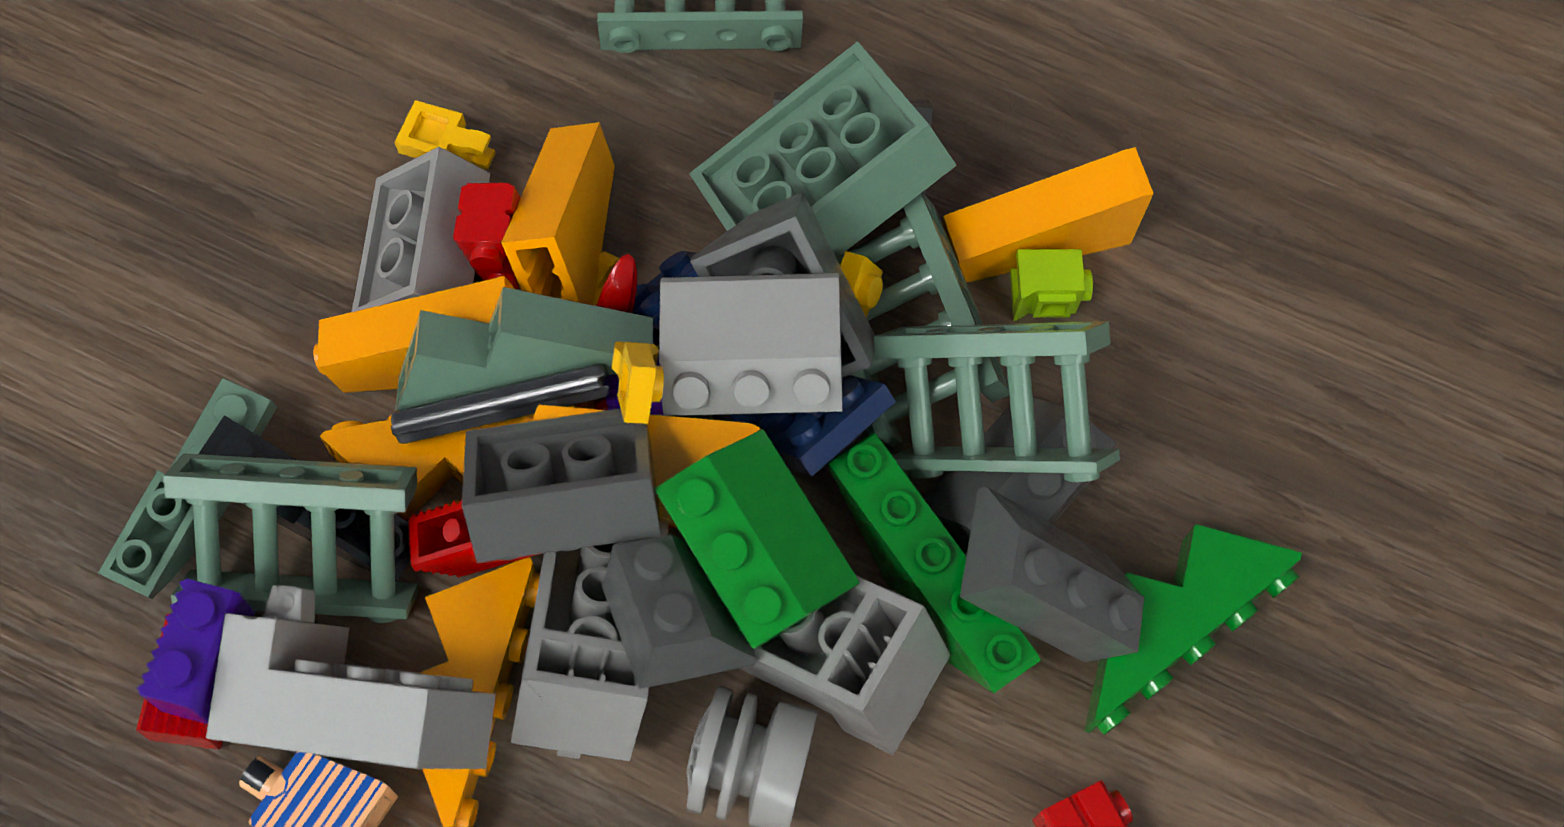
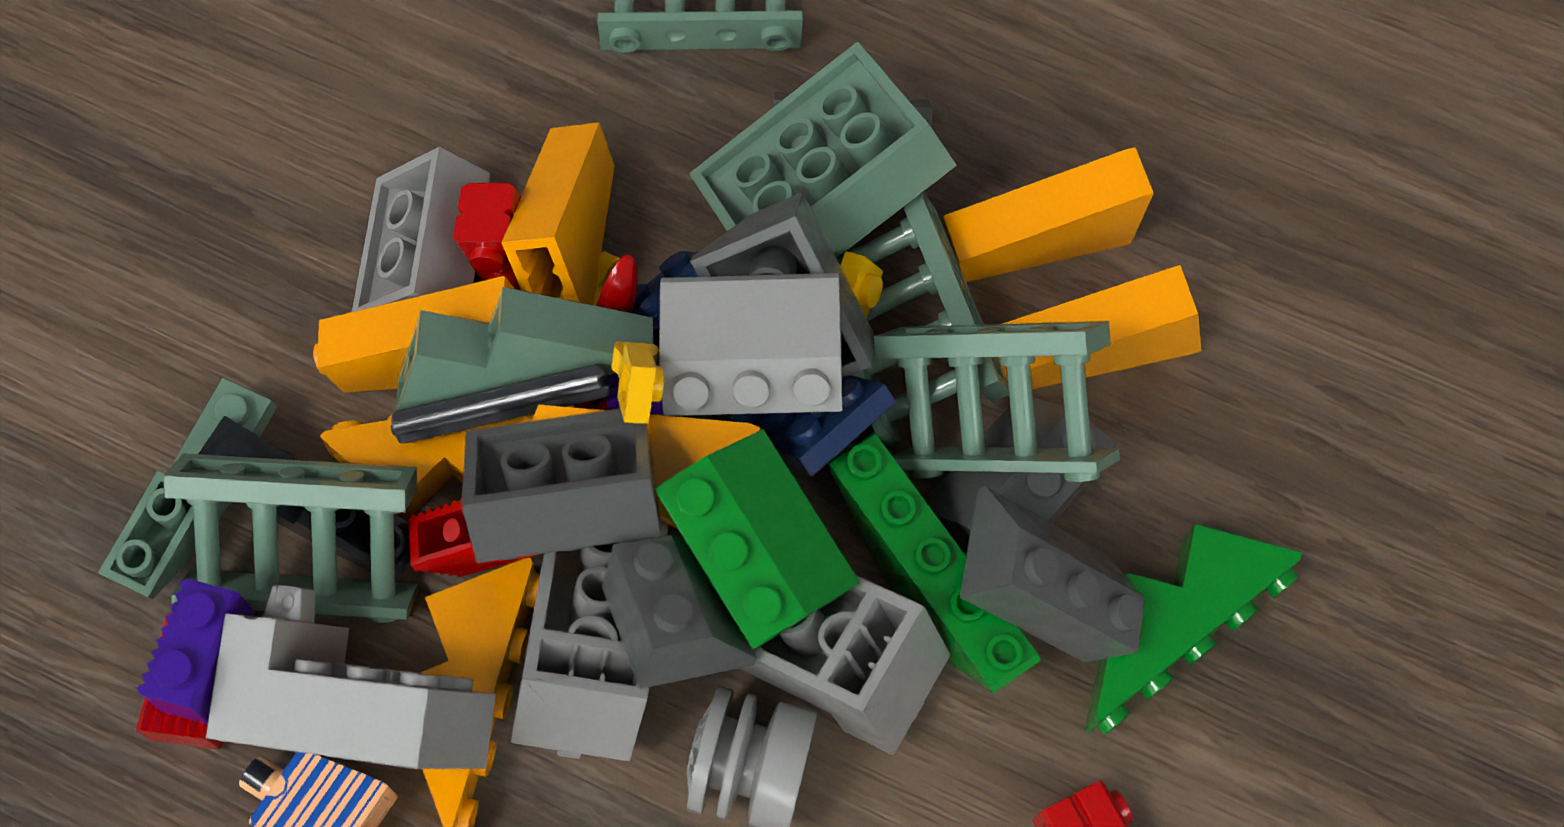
(435, 127): yellow plate -> none
(1049, 283): lime window -> none
(1147, 320): none -> light orange slope

